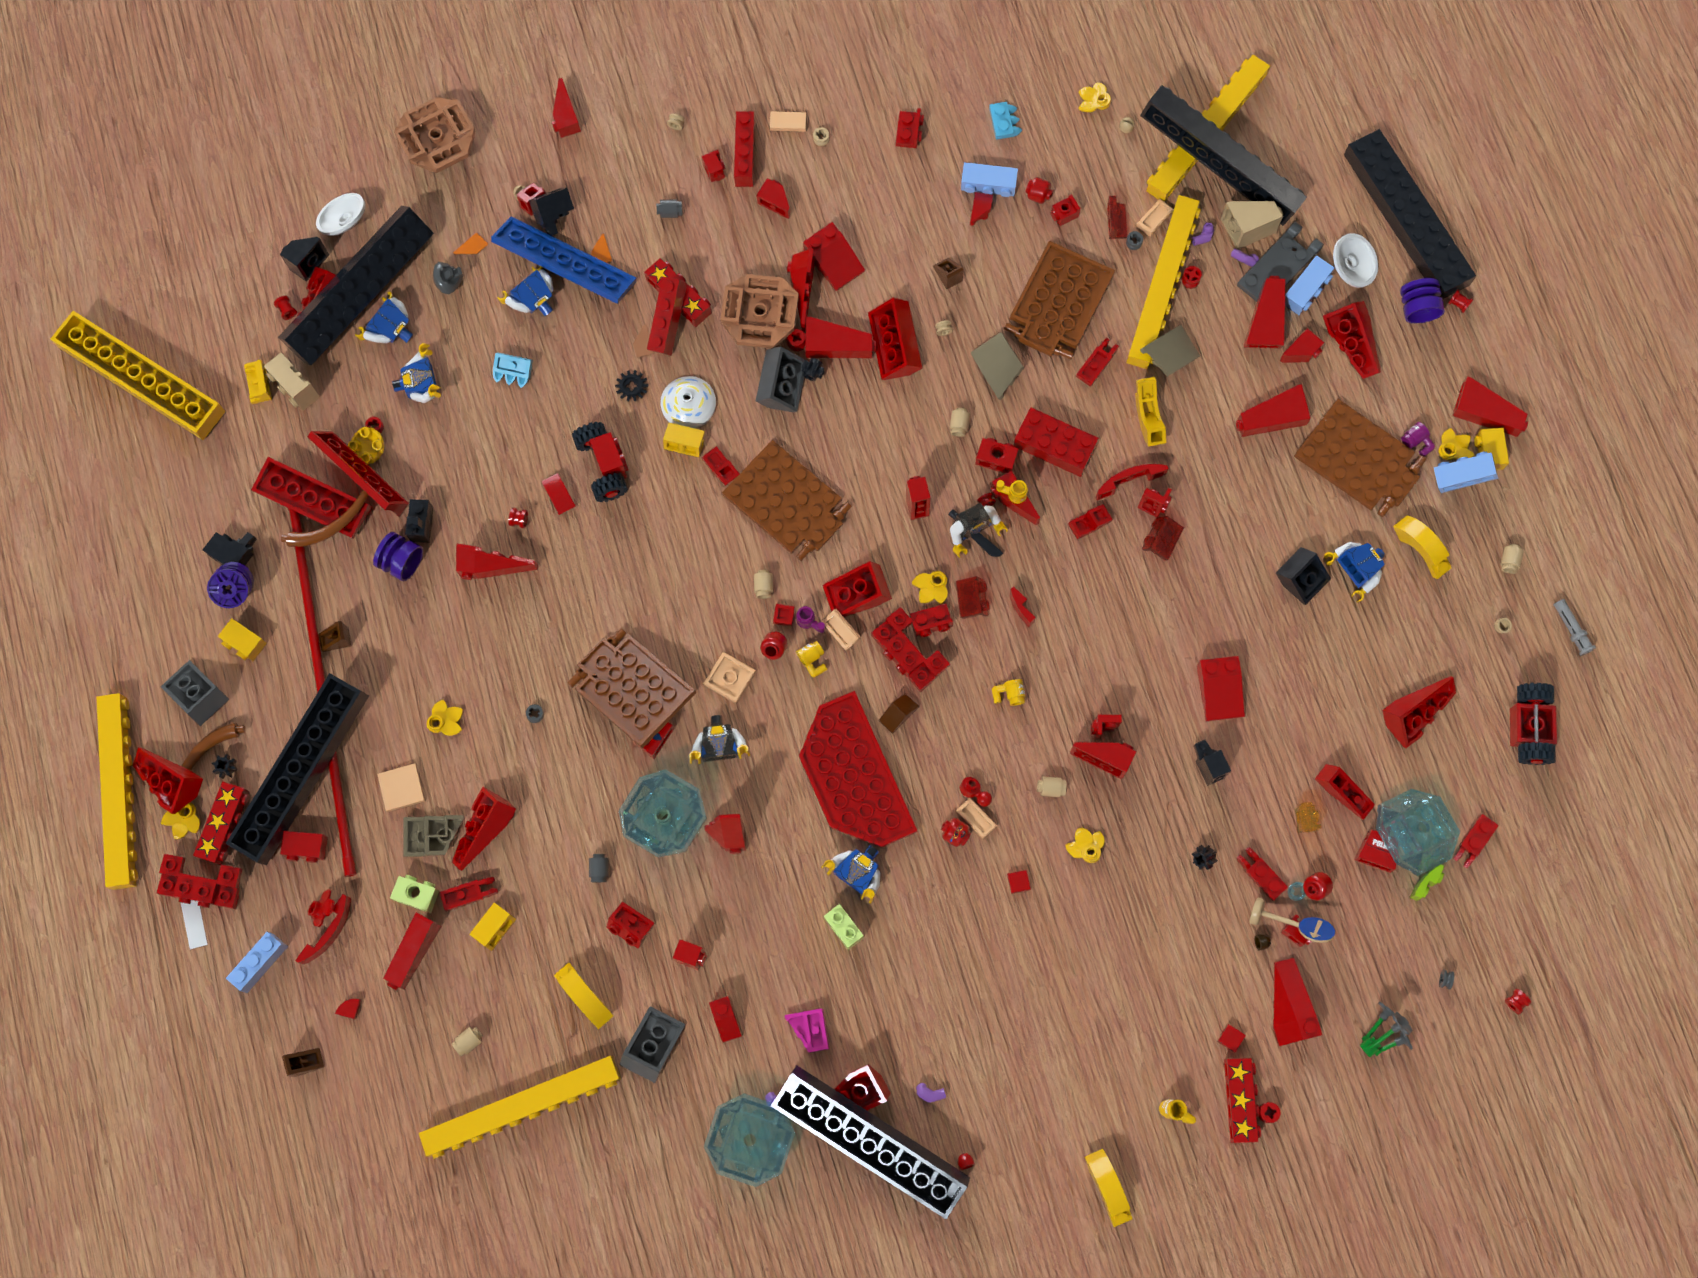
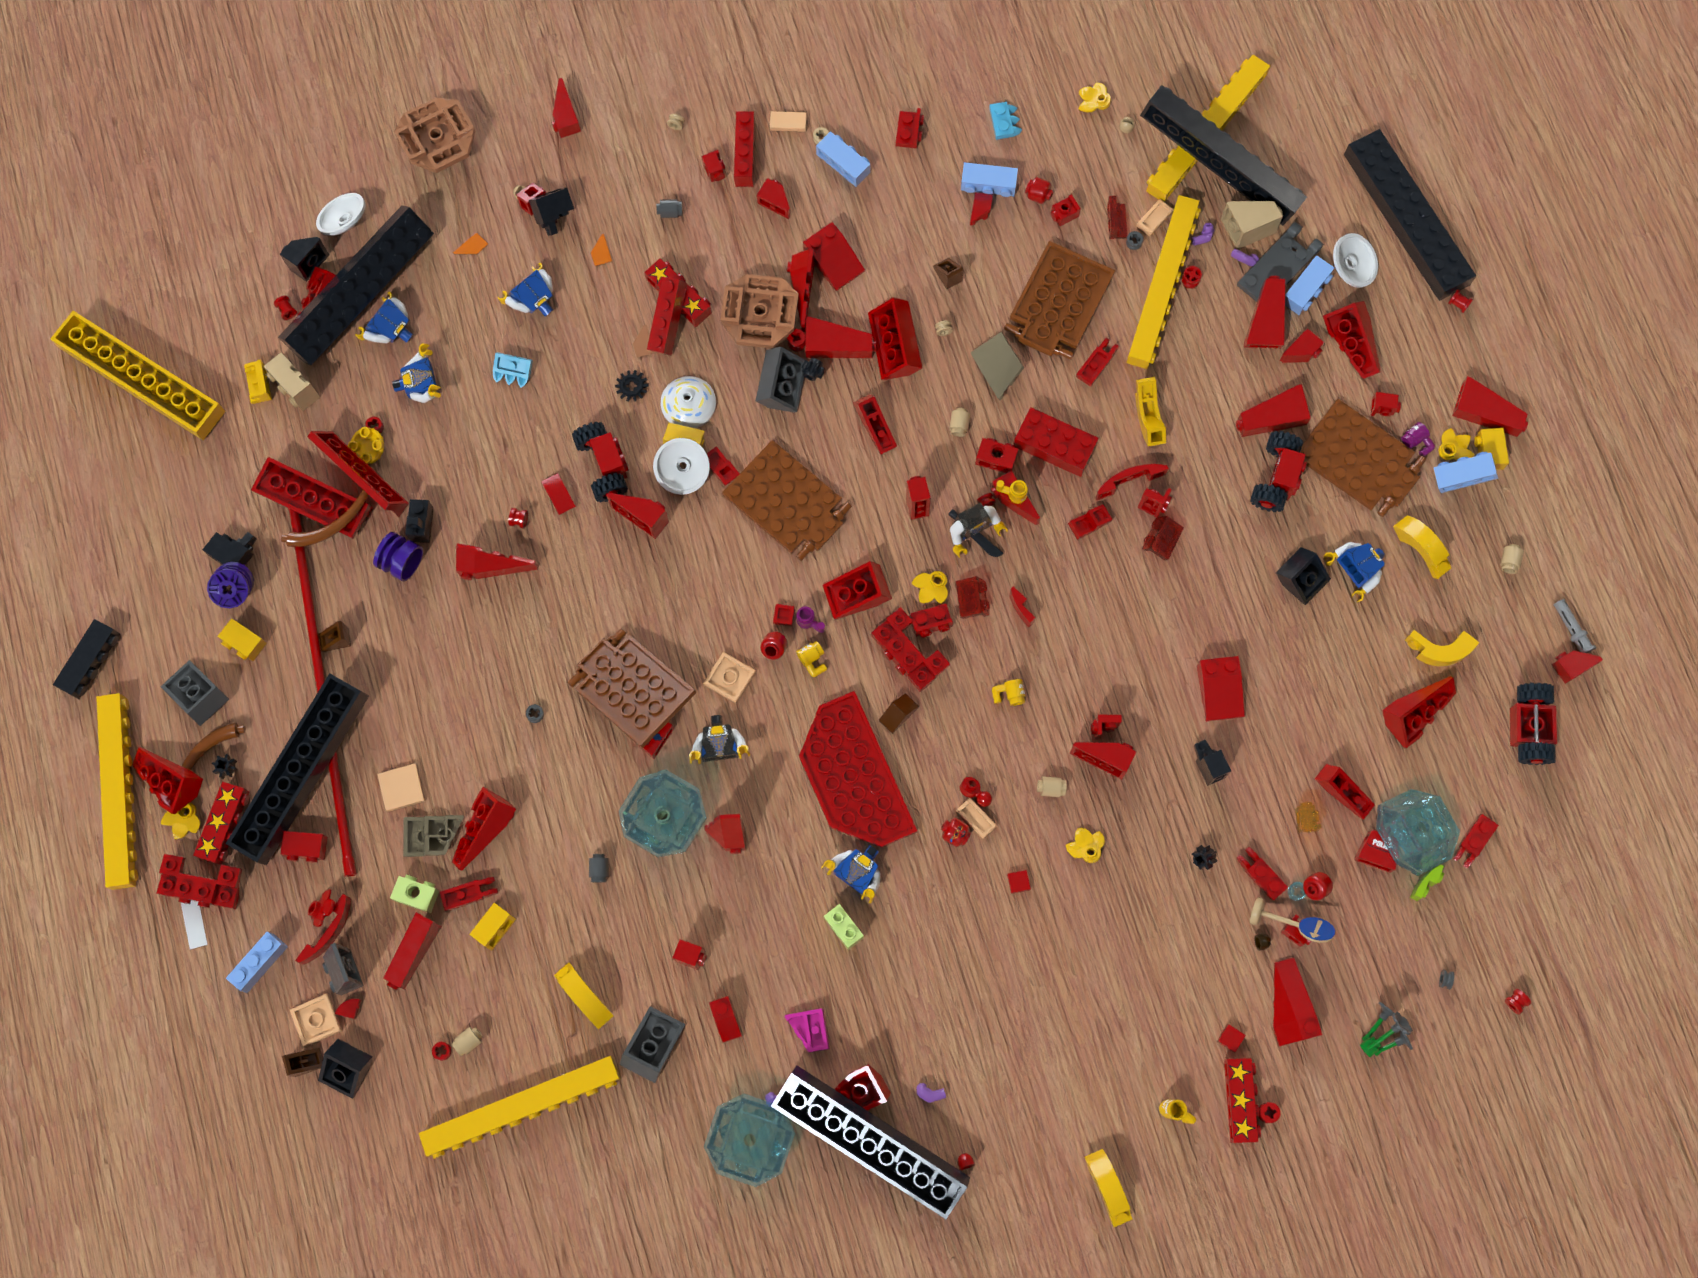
(86, 659): none -> black brick
(315, 1020): none -> light nougat tile
(342, 969): none -> dark grey slope
(344, 1068): none -> black slope
(440, 1045): none -> red bush
(447, 277): dark grey piece -> none
(448, 719): yellow plate -> none
(563, 259): blue plate -> none
(629, 924): red bracket -> none
(642, 512): none -> red slope
(668, 469): none -> white dish
(763, 584): tan brick -> none
(841, 629): light nougat tile -> none
(843, 158): none -> light blue brick
(875, 423): none -> red slope
(1171, 351): dark tan slope -> none
(1286, 473): none -> brick
(1385, 404): none -> red brick
(1422, 300): dark purple wheel -> none
(1442, 655): none -> yellow arch
(1503, 623): tan hinge -> none
(1574, 664): none -> red slope

